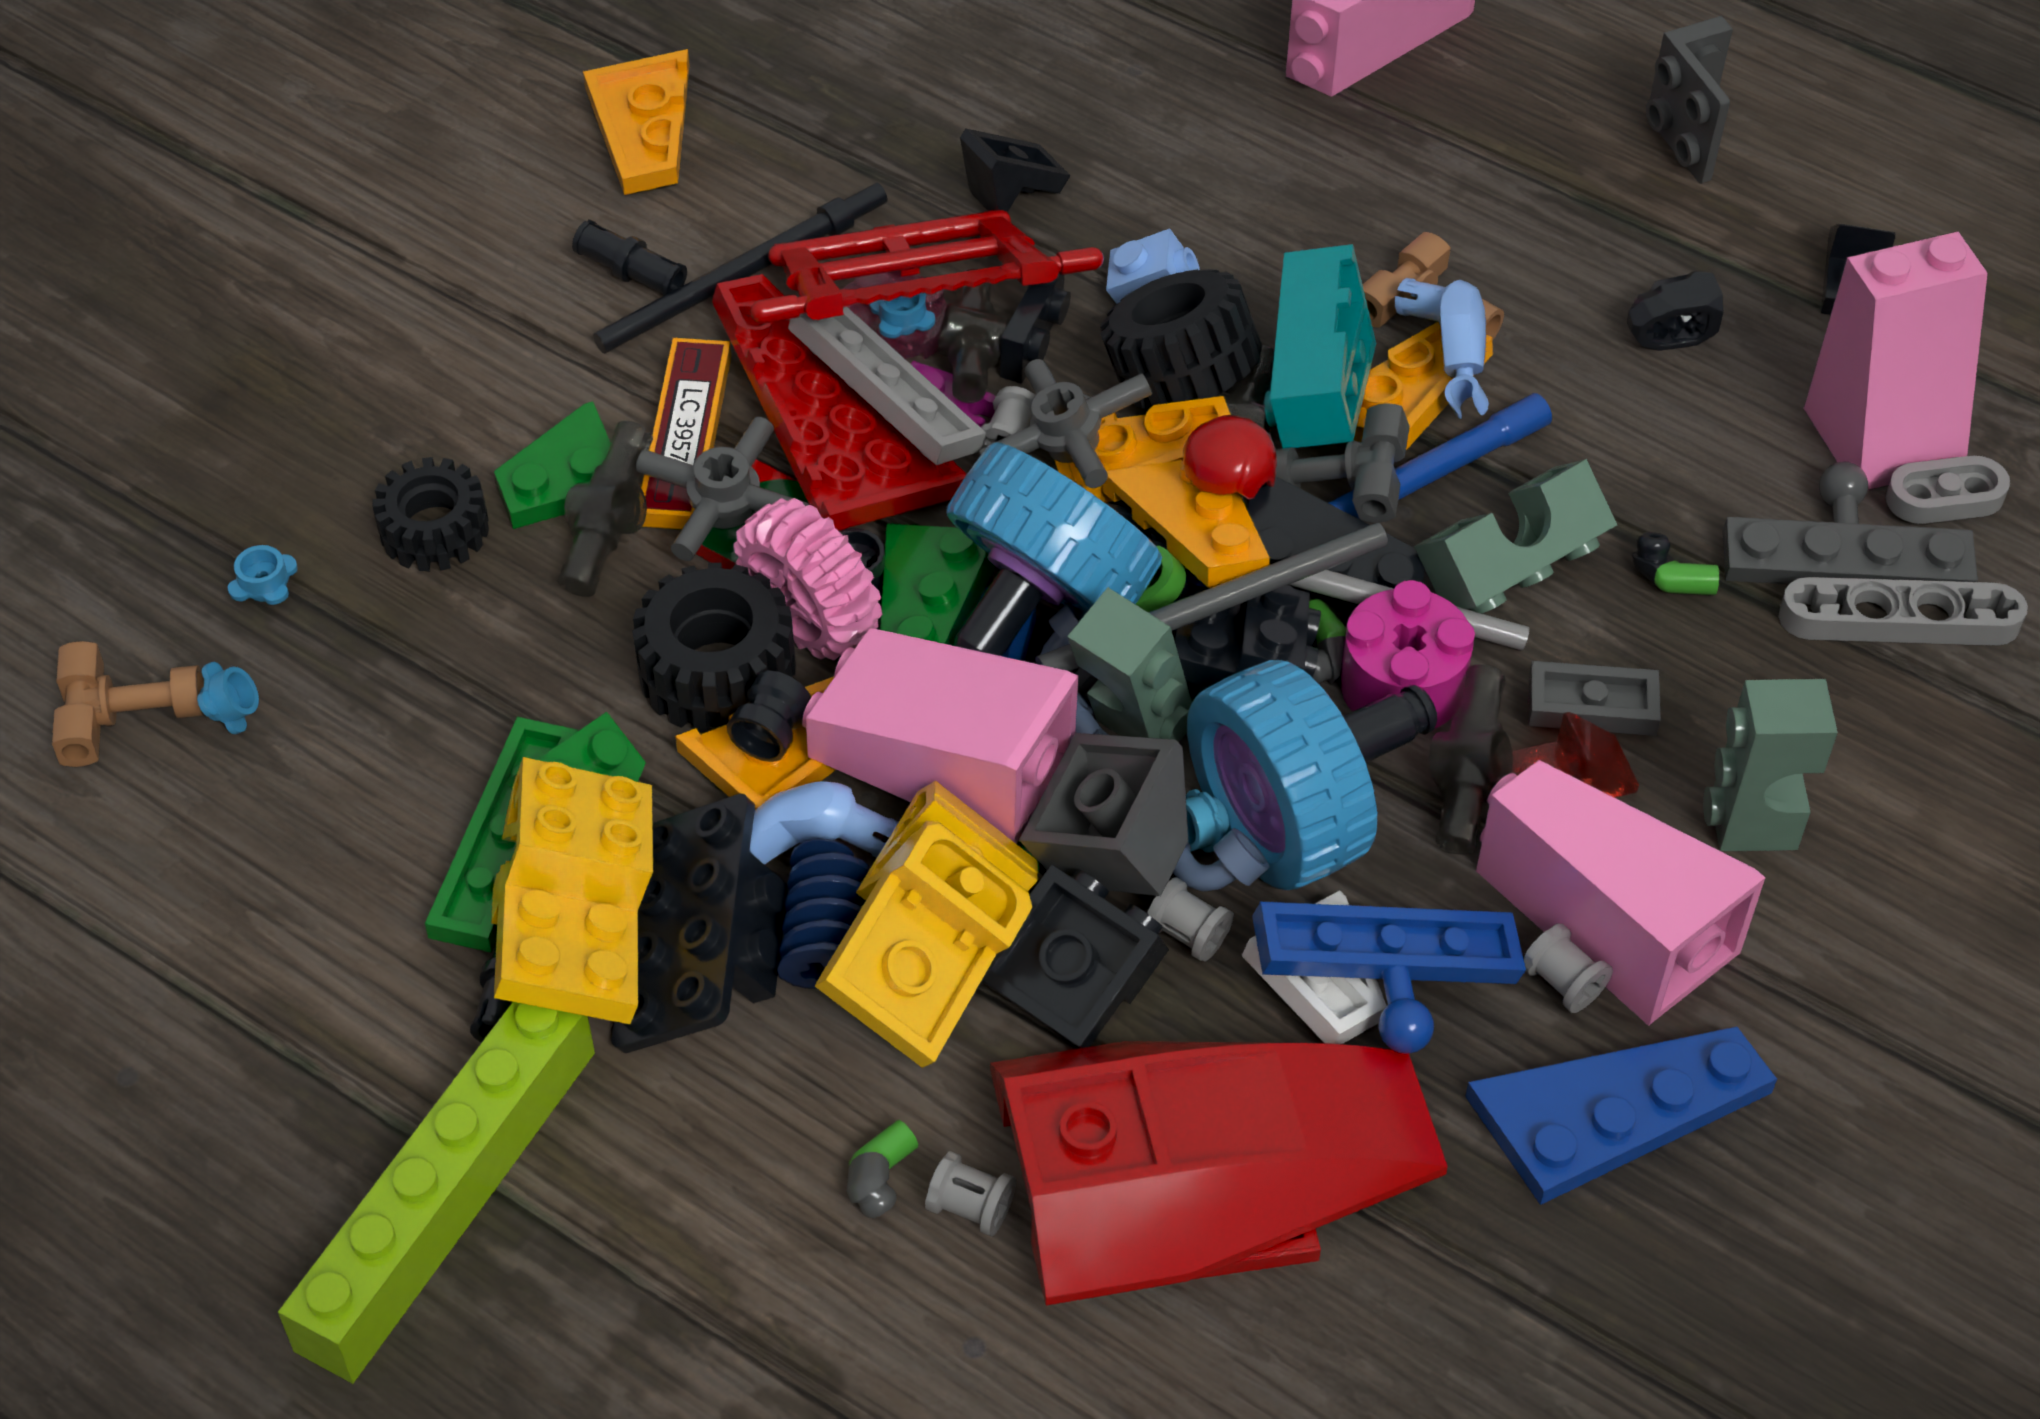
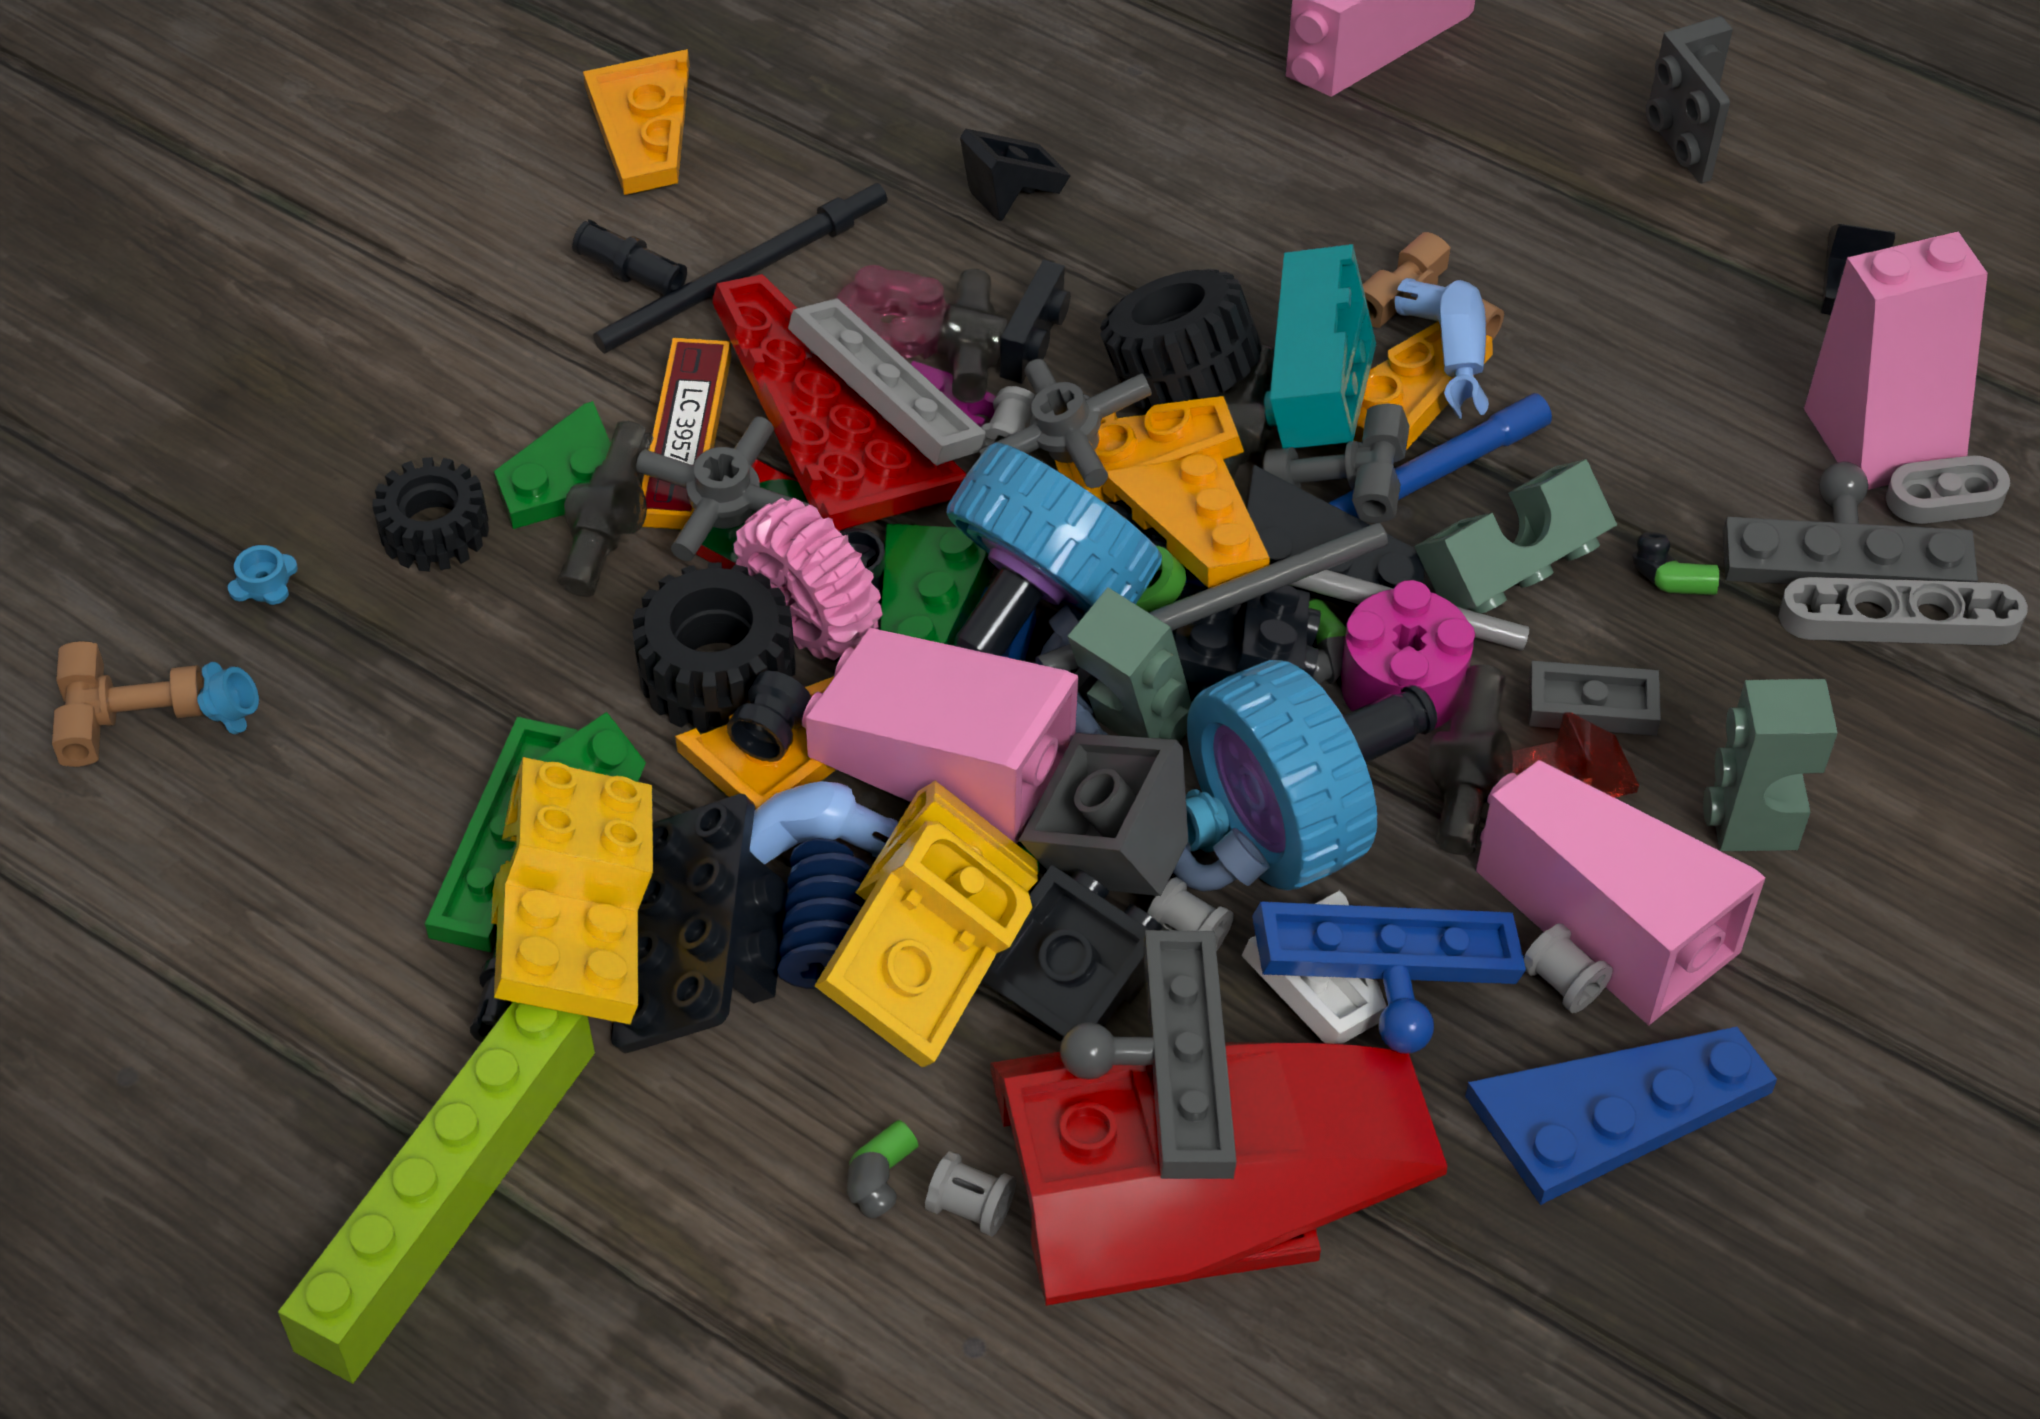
(823, 299): red piece -> none
(903, 315): dark azure plate -> none
(1145, 261): light blue bracket -> none
(1184, 1054): none -> dark grey plate
(1230, 457): red hair -> none
(1677, 312): black rock -> none

